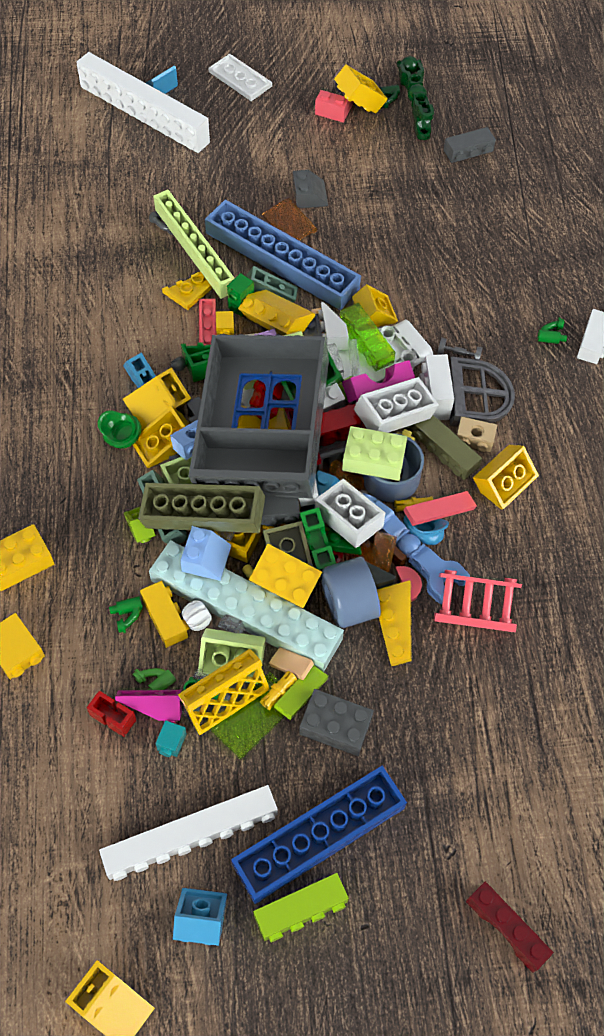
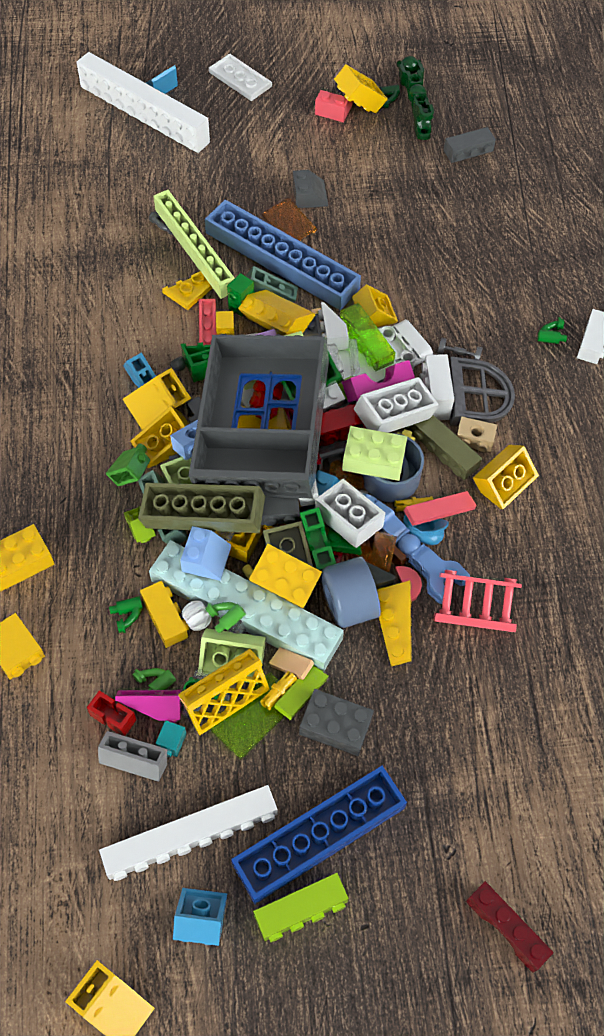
(119, 429): green piece -> none
(129, 466): none -> bright green torso
(132, 756): none -> light grey brick
(230, 618): none -> bright green plant

